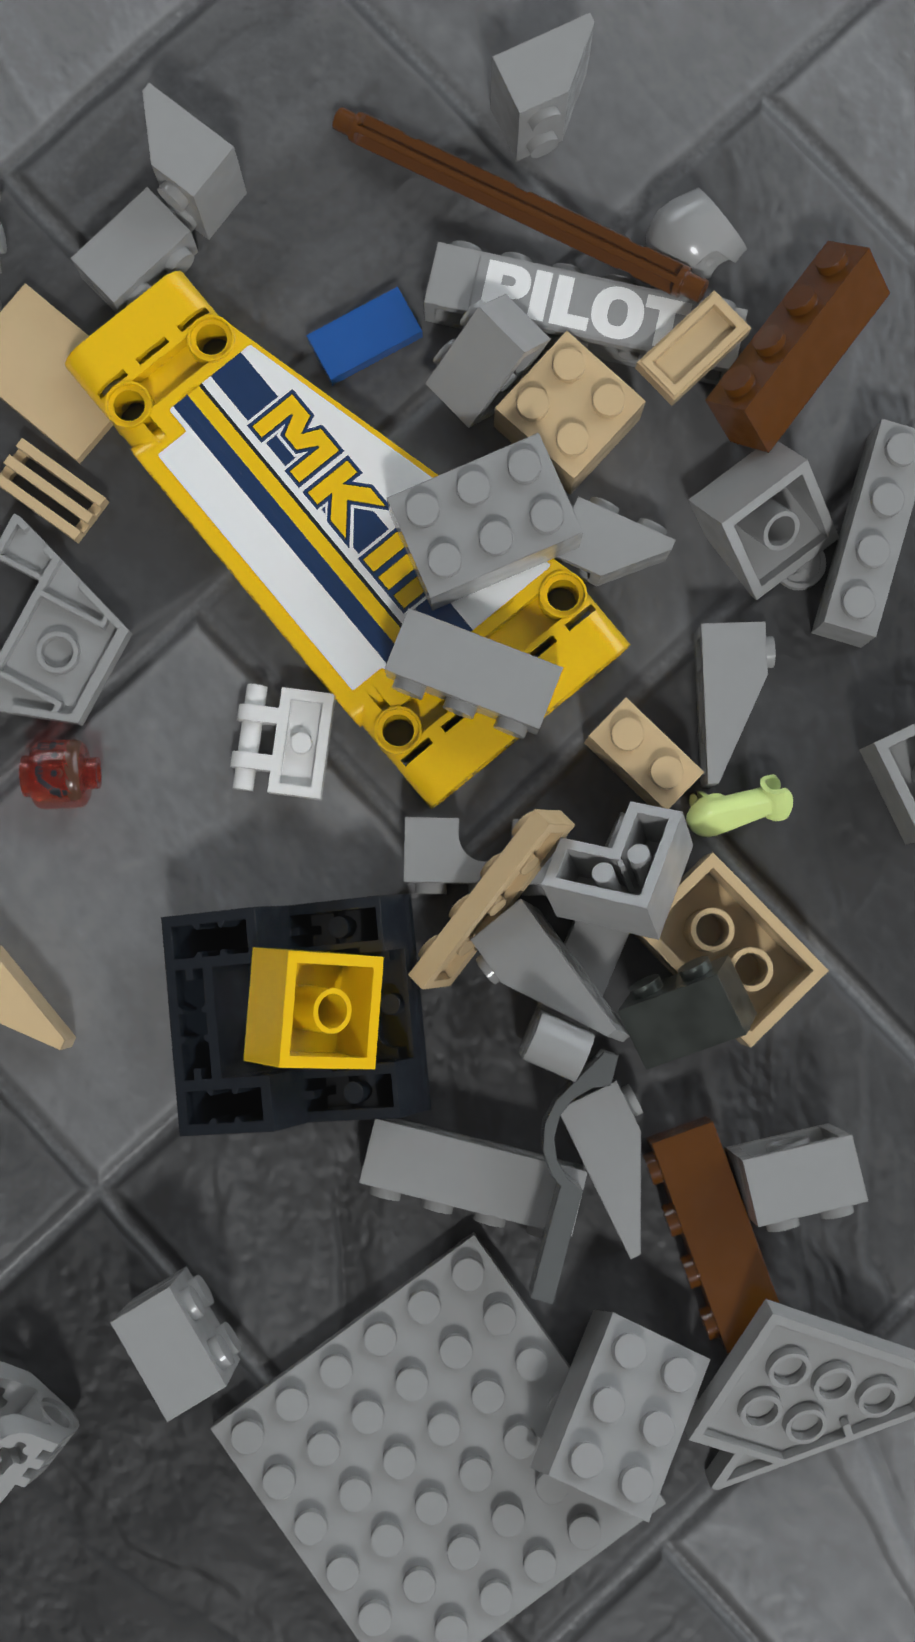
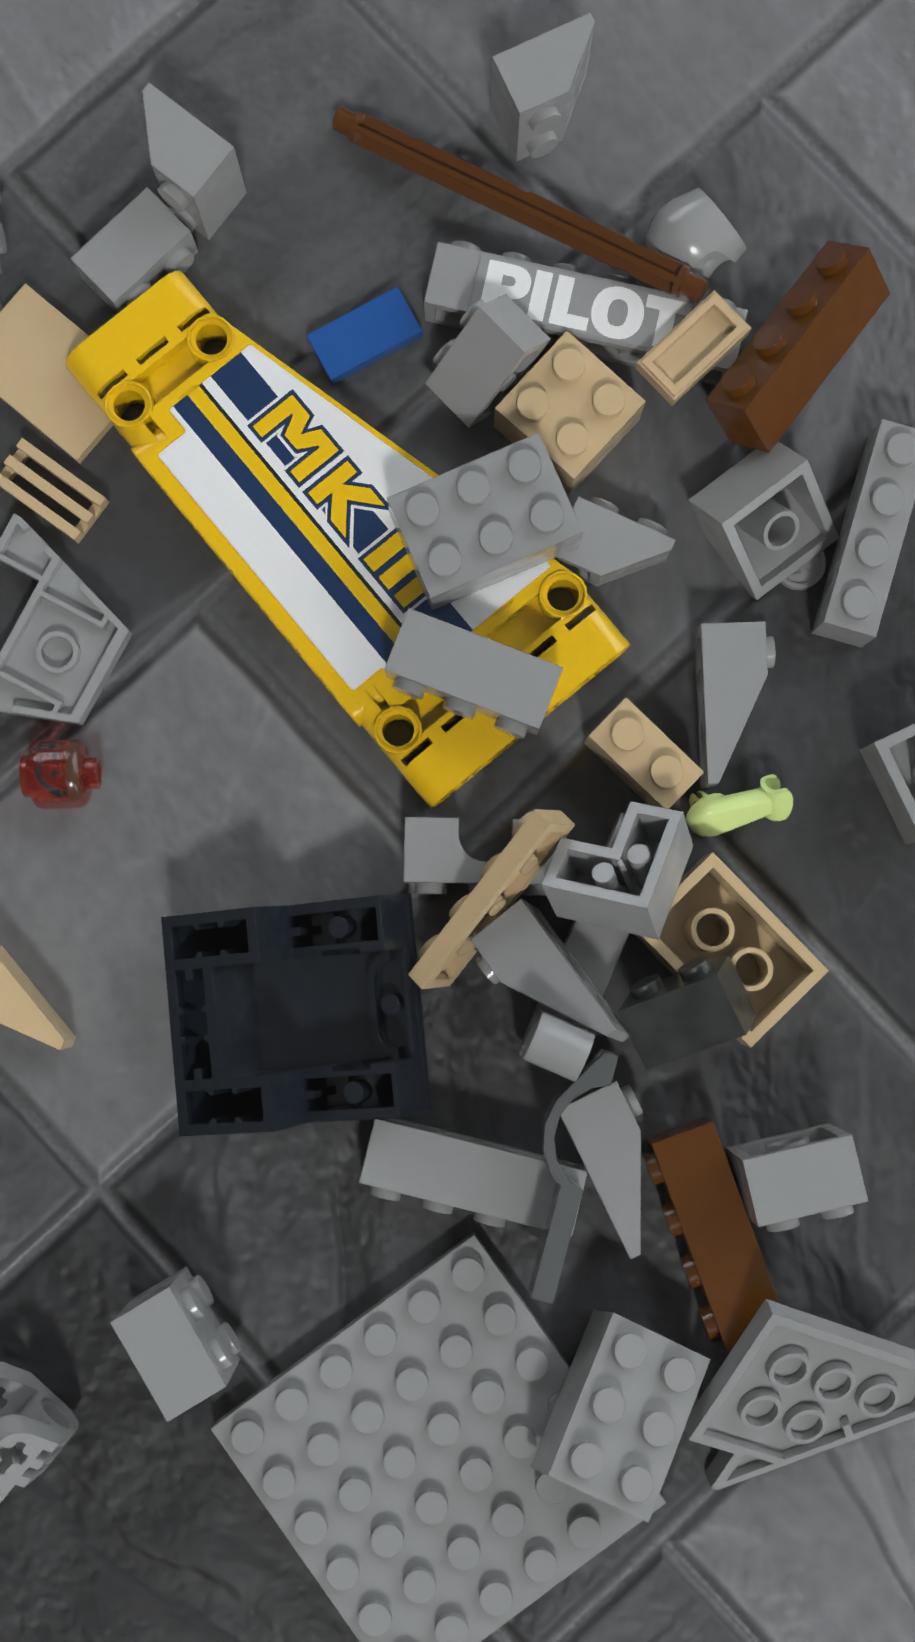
(299, 744): white plate -> none
(313, 1009): yellow brick -> none

